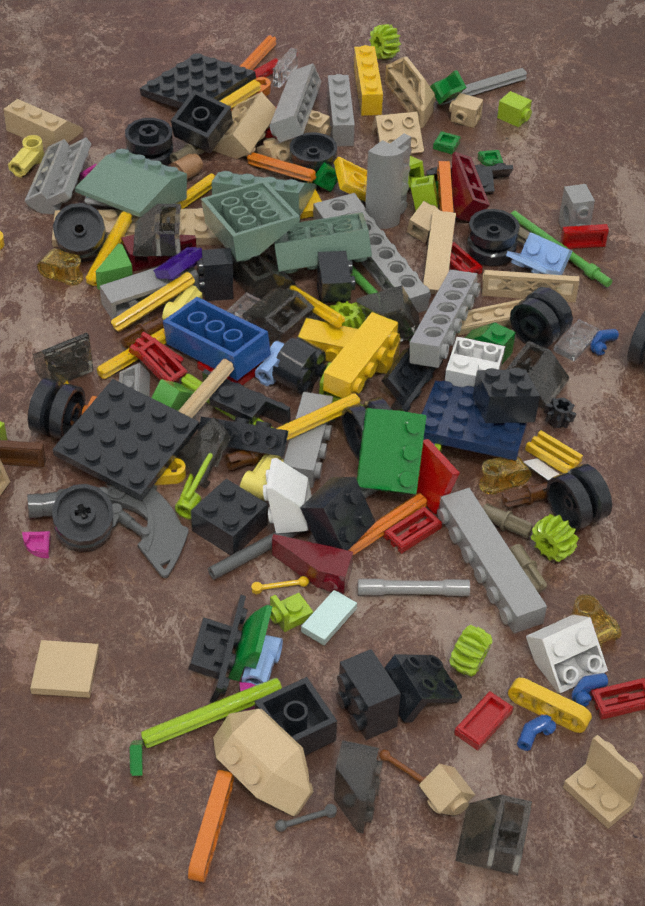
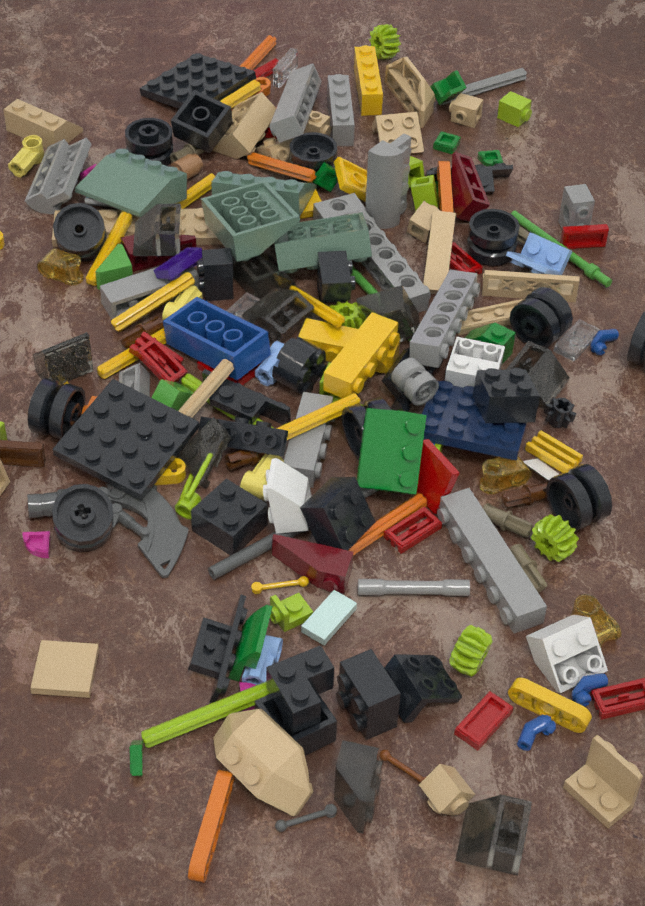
(297, 683): none -> black brick
(414, 381): none -> light grey wheel

